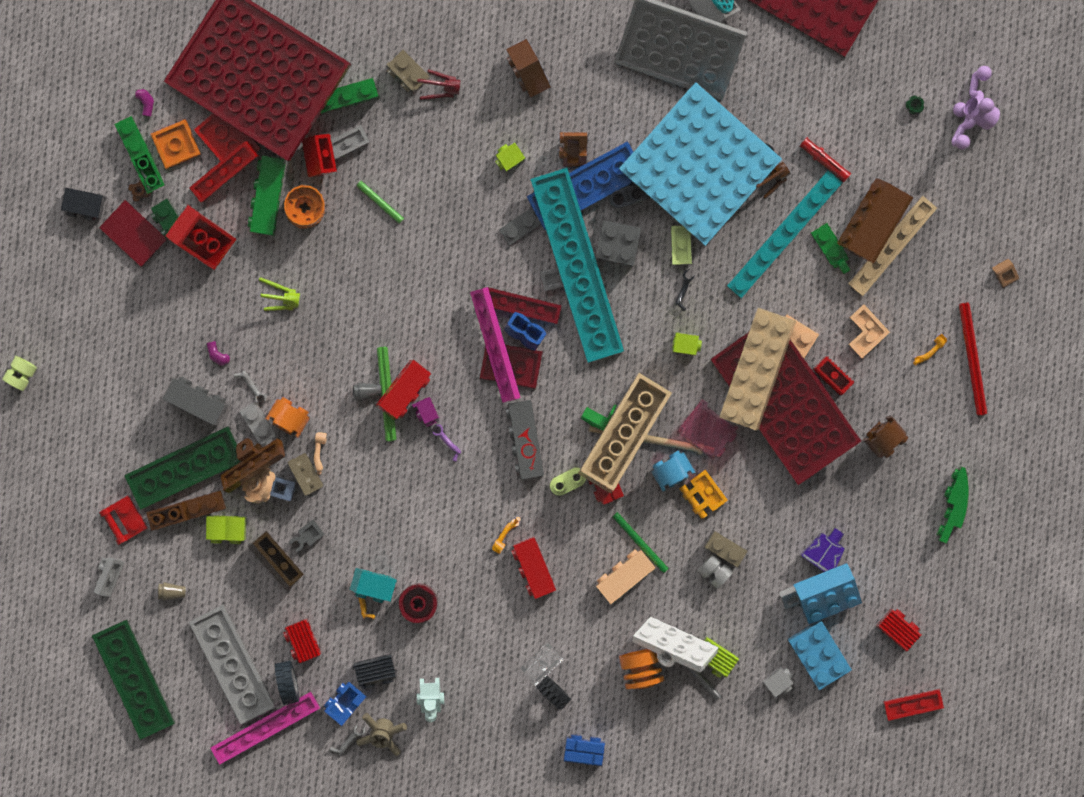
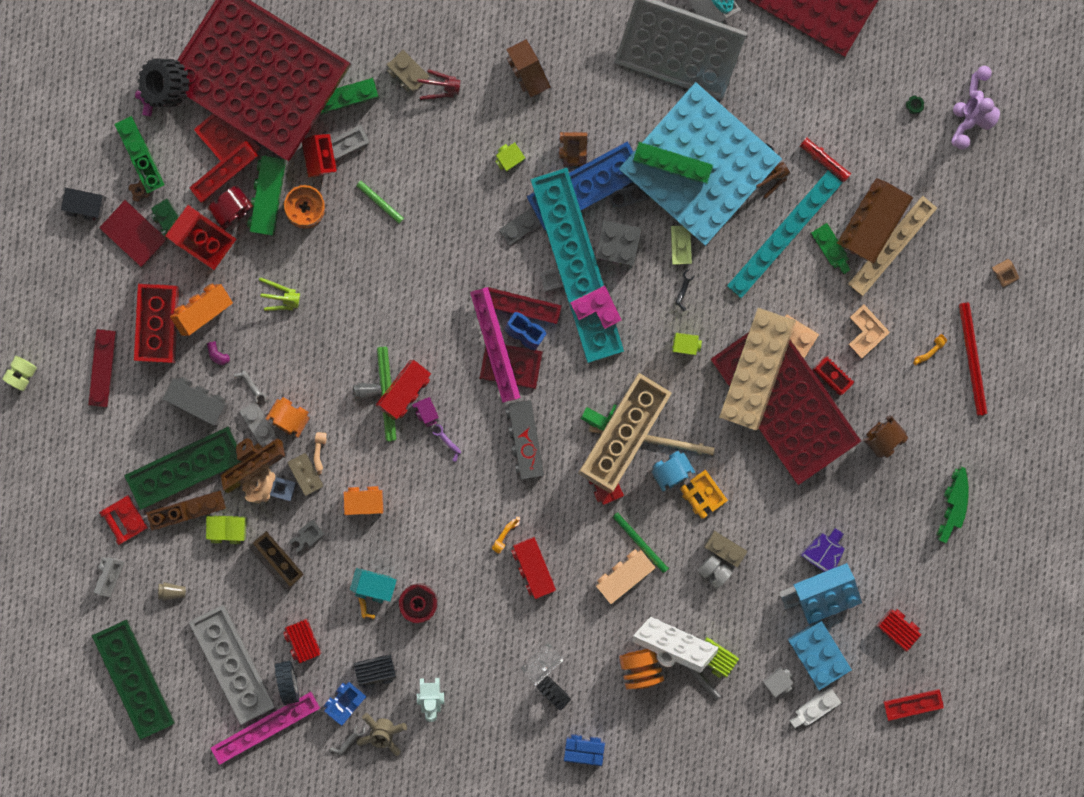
(102, 368): none -> dark red plate
(152, 82): none -> black tyre
(154, 328): none -> red brick
(175, 144): orange tile -> none
(201, 309): none -> orange brick
(229, 207): none -> dark red brick
(363, 501): none -> orange brick
(568, 482): yellowish green plate -> none
(599, 302): none -> dark pink plate
(672, 163): none -> green brick
(707, 430): clear pink panel -> none
(816, 708): none -> white hinge

